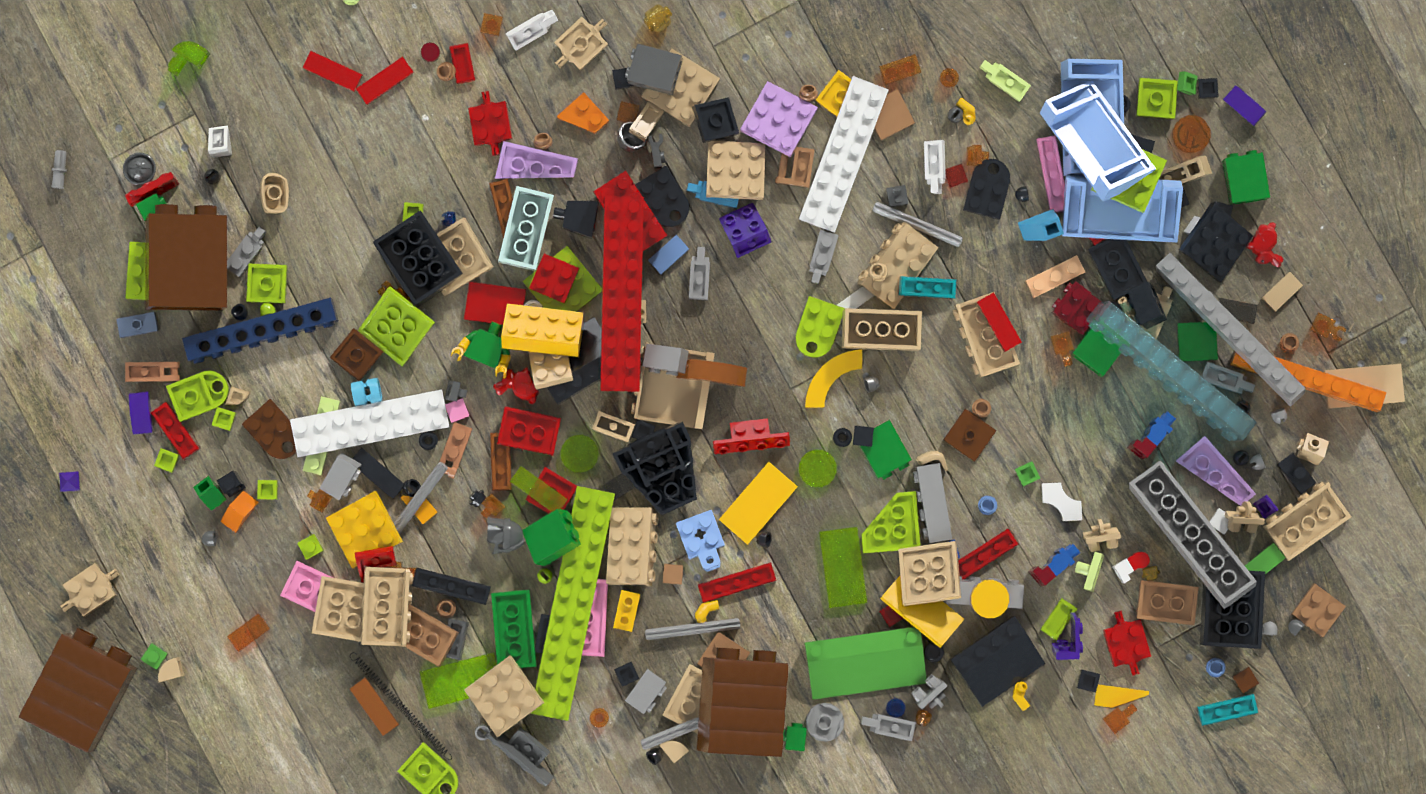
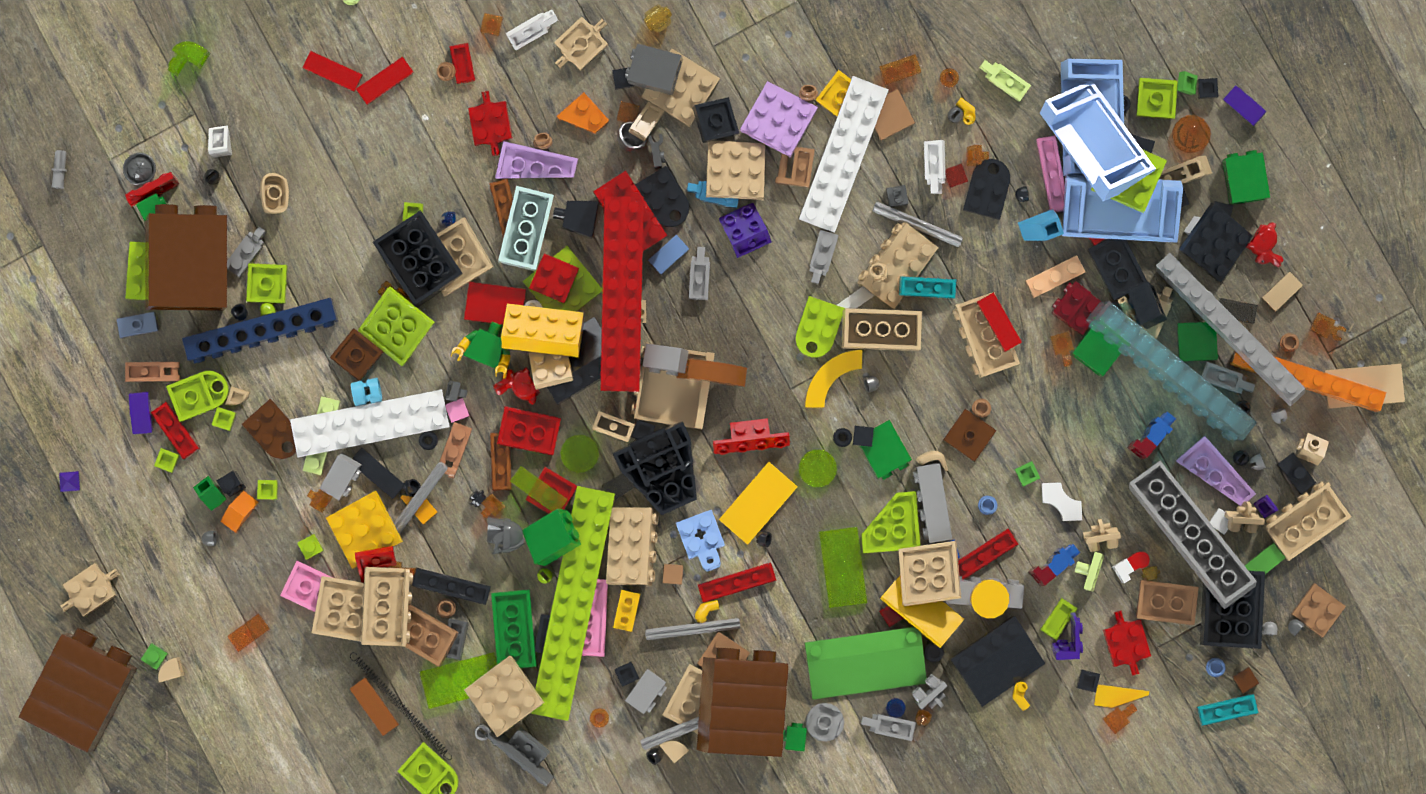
(430, 52): dark red tile -> none

